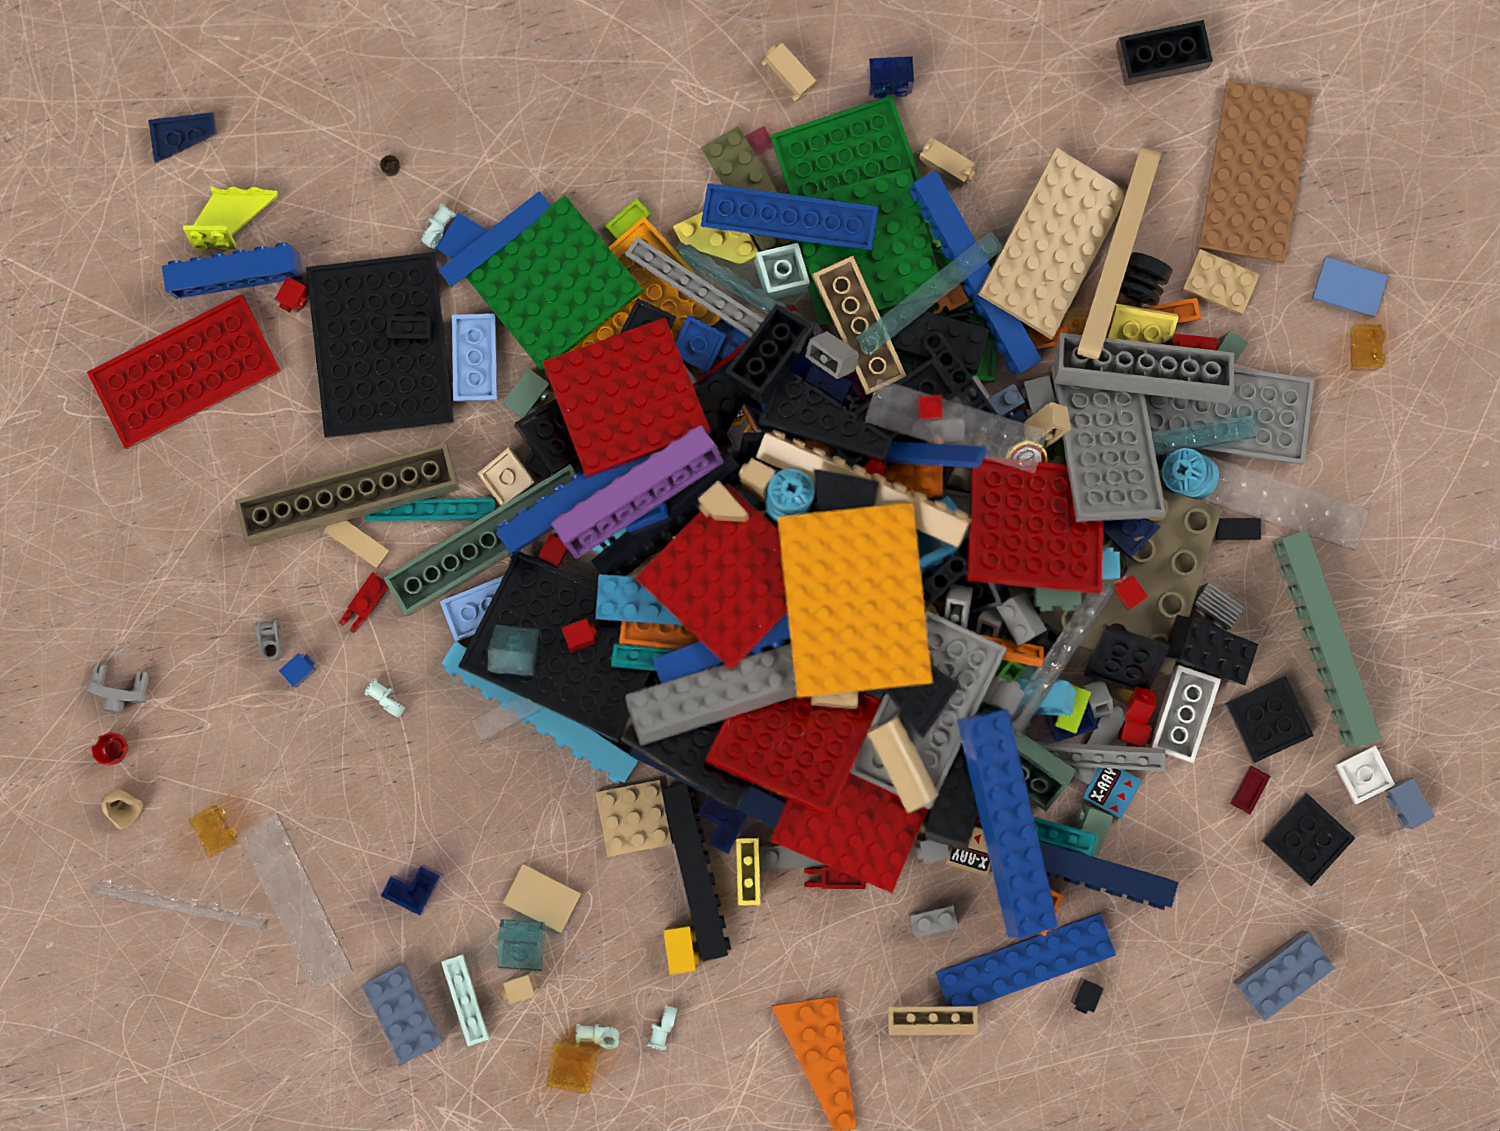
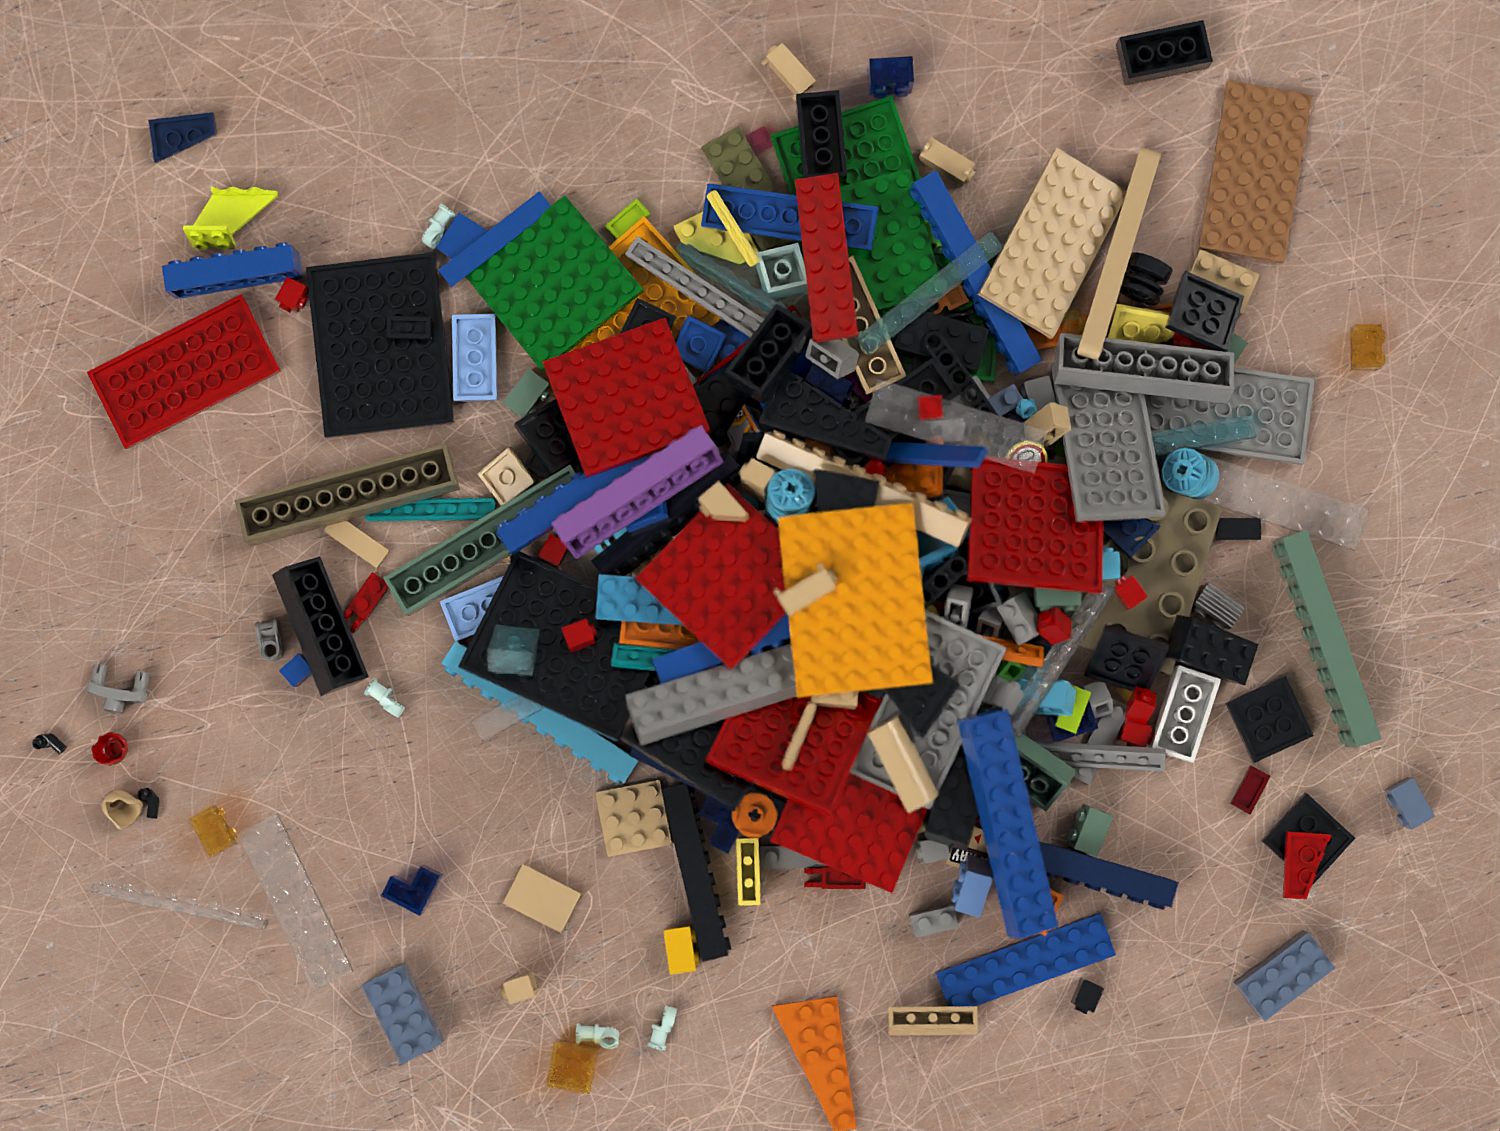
(47, 741): none -> black arm
(151, 800): none -> black arm
(320, 625): none -> black brick
(389, 172): dark brown bush -> none
(465, 1000): light aqua plate -> none
(521, 944): clear light blue slope -> none
(733, 228): none -> light yellow axle
(763, 824): none -> orange plate
(799, 736): none -> tan tile
(807, 590): none -> tan brick
(821, 134): none -> black brick
(826, 258): none -> red plate
(972, 885): none -> medium blue brick
(1026, 408): none -> medium azure plate
(1054, 626): none -> red brick
(1066, 837): teal tile -> none
(1112, 790): tile -> none
(1204, 312): none -> black plate
(1301, 862): none -> red wing
(1349, 287): medium blue tile -> none
(1364, 774): white plate -> none

